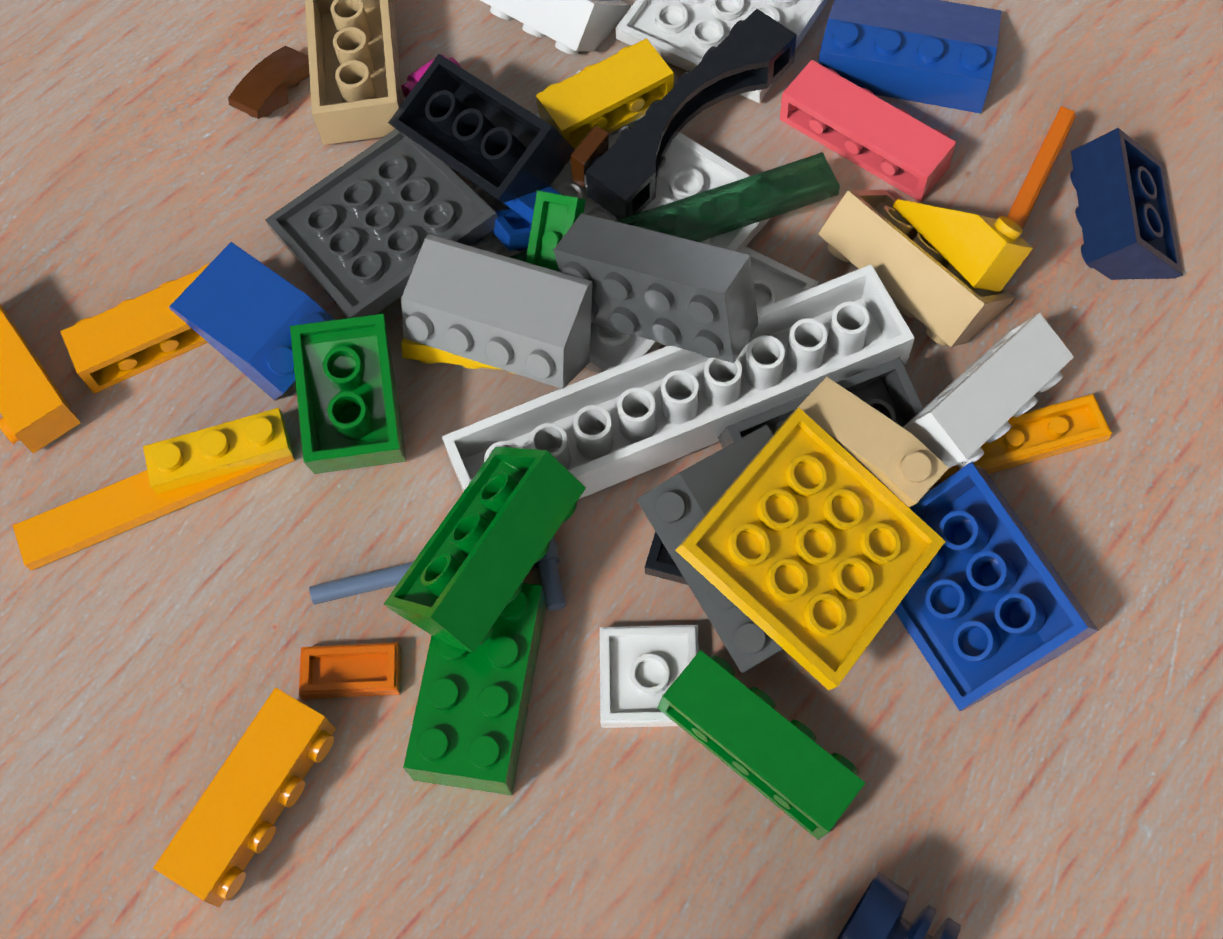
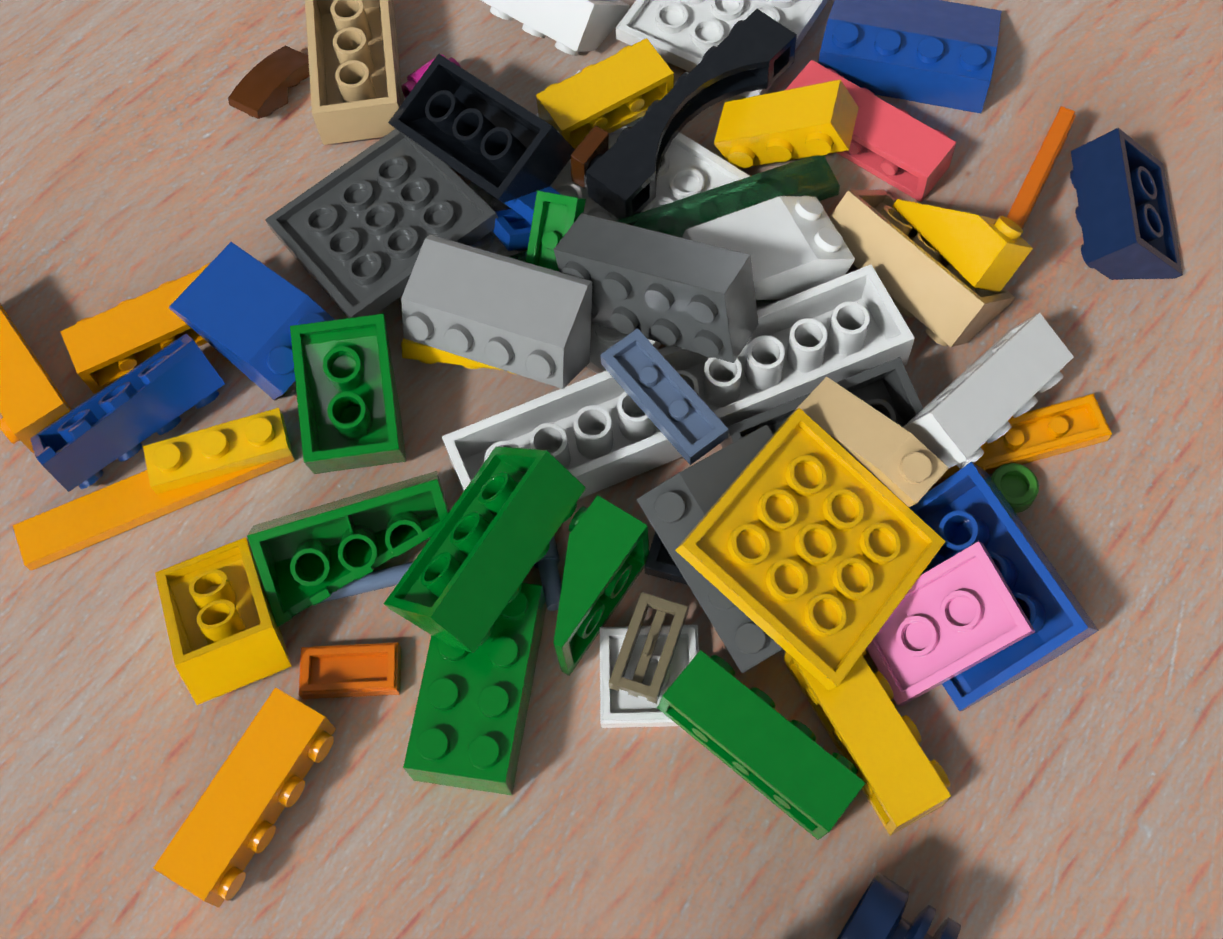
(126, 414): none -> blue wedge
(220, 622): none -> yellow slope
(331, 545): none -> green wedge
(601, 564): none -> green slope
(635, 686): none -> dark tan tile
(664, 396): none -> sand blue plate
(787, 125): none -> yellow brick
(788, 242): none -> white slope
(878, 742): none -> yellow brick
(948, 624): none -> bright pink plate
(1017, 485): none -> bright green tile

